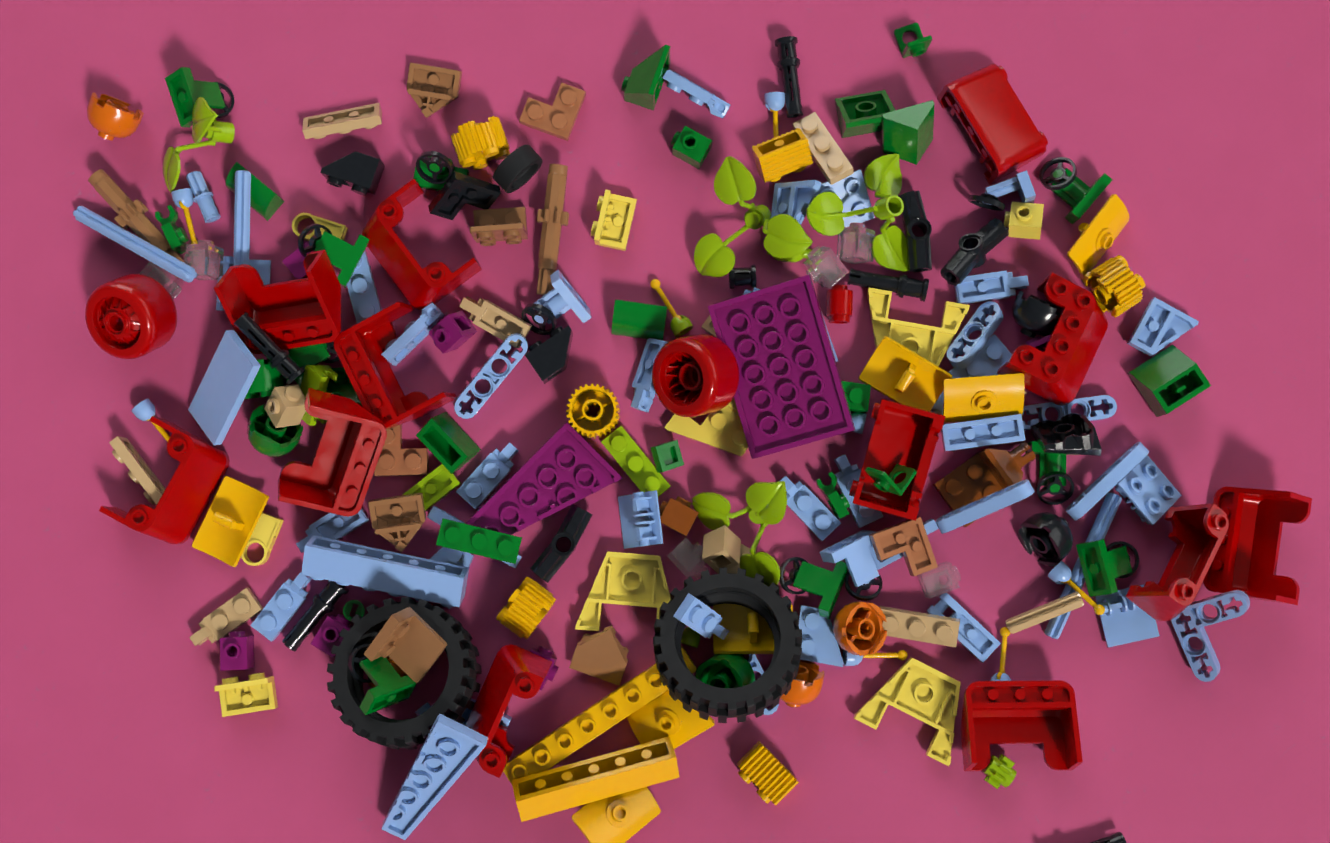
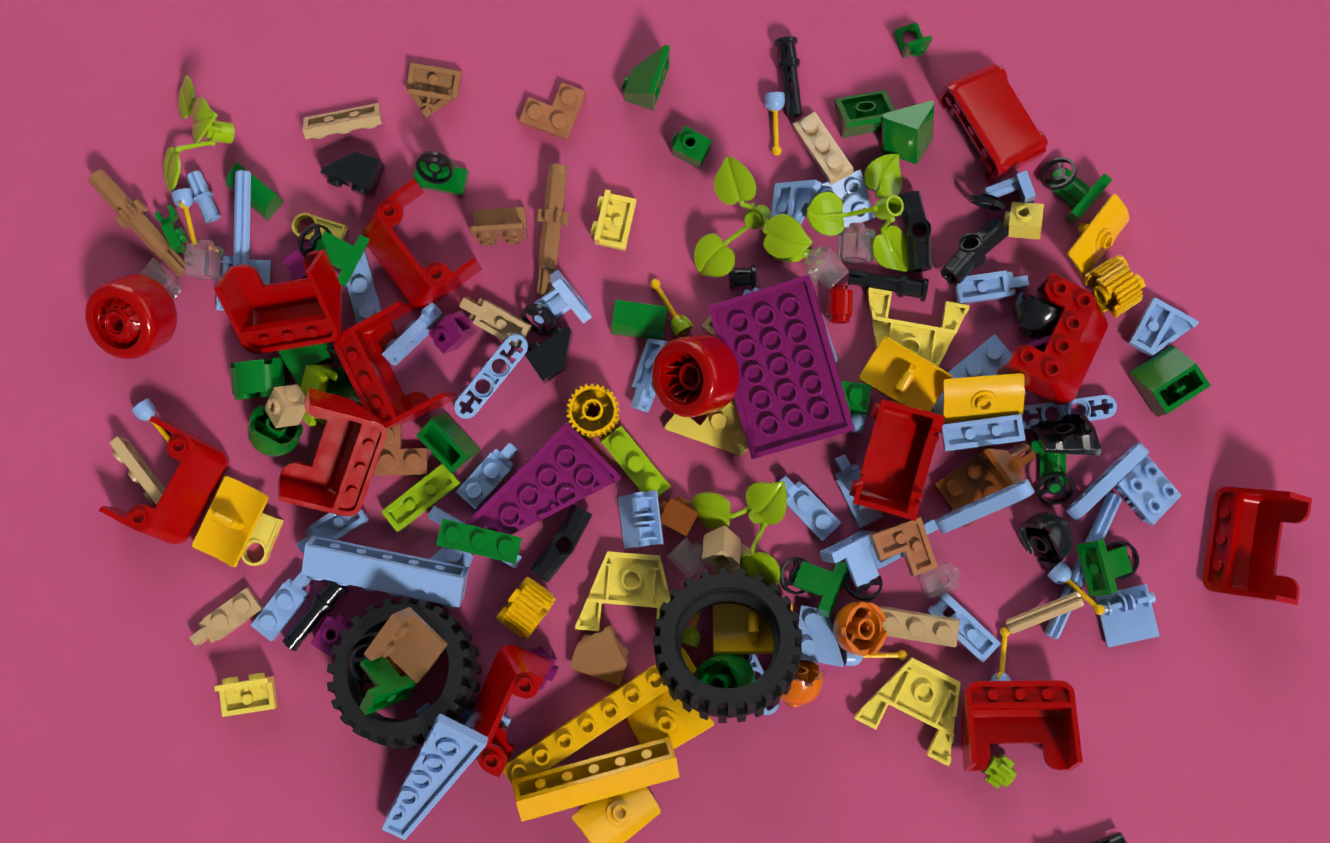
(112, 117): orange cylinder -> none
(135, 244): light blue axle -> none
(186, 90): green piece -> none
(224, 387): light blue tile -> none
(237, 651): magenta brick -> none
(278, 358): black pin -> none
(348, 606): green hinge -> none
(398, 517): medium nougat slope -> none
(461, 190): black plate -> none
(480, 143): yellow brick -> none
(517, 168): black tyre -> none
(667, 456): green plate -> none
(698, 94): light blue hinge -> none
(700, 618): light blue hinge -> none
(766, 773): yellow brick -> none
(782, 155): yellow brick -> none
(836, 501): green plate -> none
(886, 483): green bracket -> none
(975, 323): light blue beam -> none
(1198, 535): red windscreen -> none
(1199, 621): light blue beam -> none

